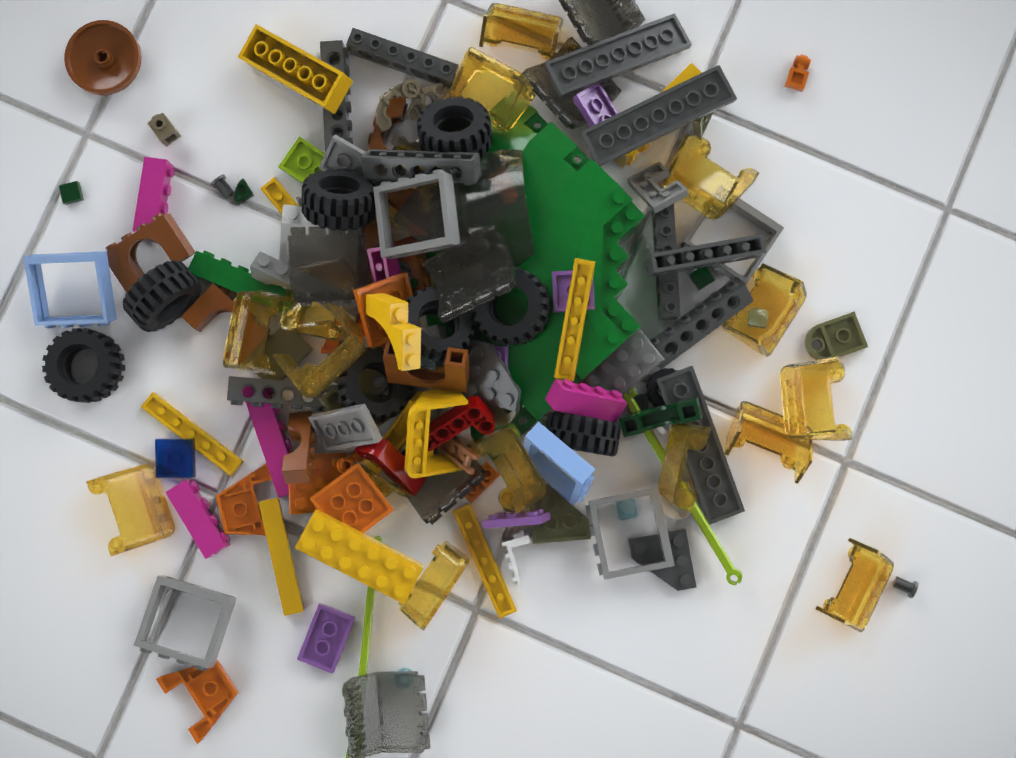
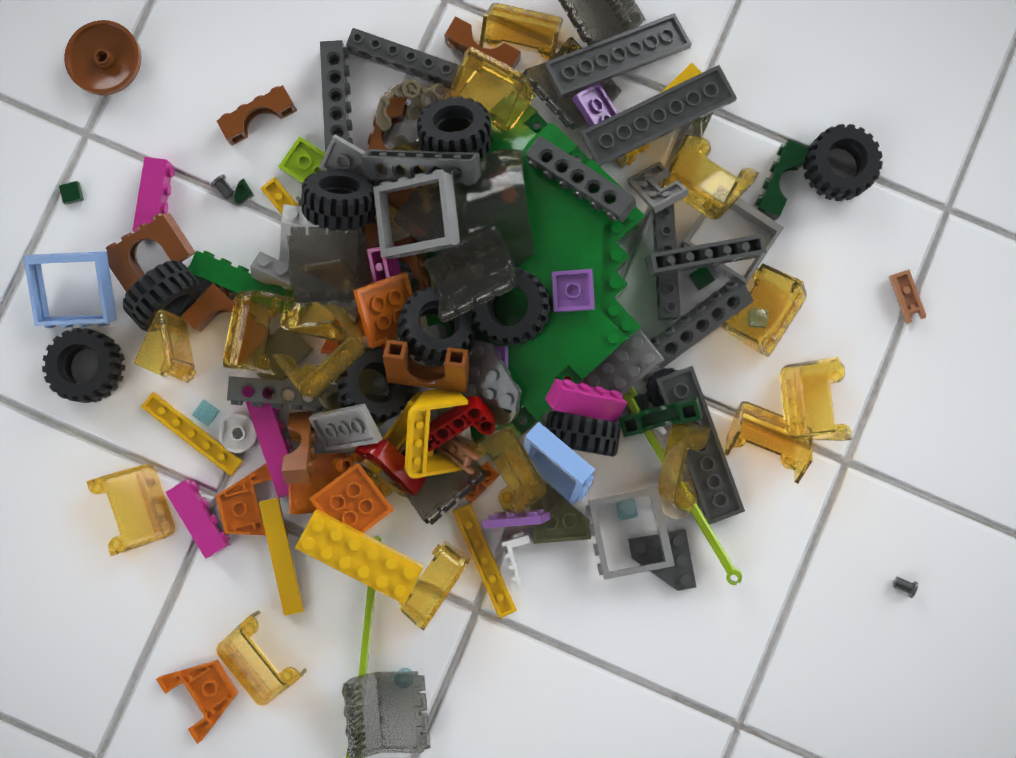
(164, 129): dark tan brick -> none
(167, 348): none -> clear yellow windscreen
(175, 458): clear blue tile -> none
(205, 412): none -> clear light blue tile
(219, 632): light grey window -> none
(230, 441): none -> white plate
(236, 124): none -> dark orange arch
(252, 666): none -> clear yellow windscreen
(295, 69): yellow brick -> none
(326, 638): medium lavender plate -> none
(404, 337): yellow arch -> none
(428, 363): clear light blue piece -> none
(460, 37): none -> dark orange arch
(543, 150): none -> dark grey brick
(574, 319): yellow tile -> none
(790, 159): none -> dark green arch
(797, 75): orange plate -> none
(836, 337): olive tile -> none
(859, 146): none -> black tyre
(860, 587): clear yellow windscreen -> none
(907, 295): none -> nougat hinge

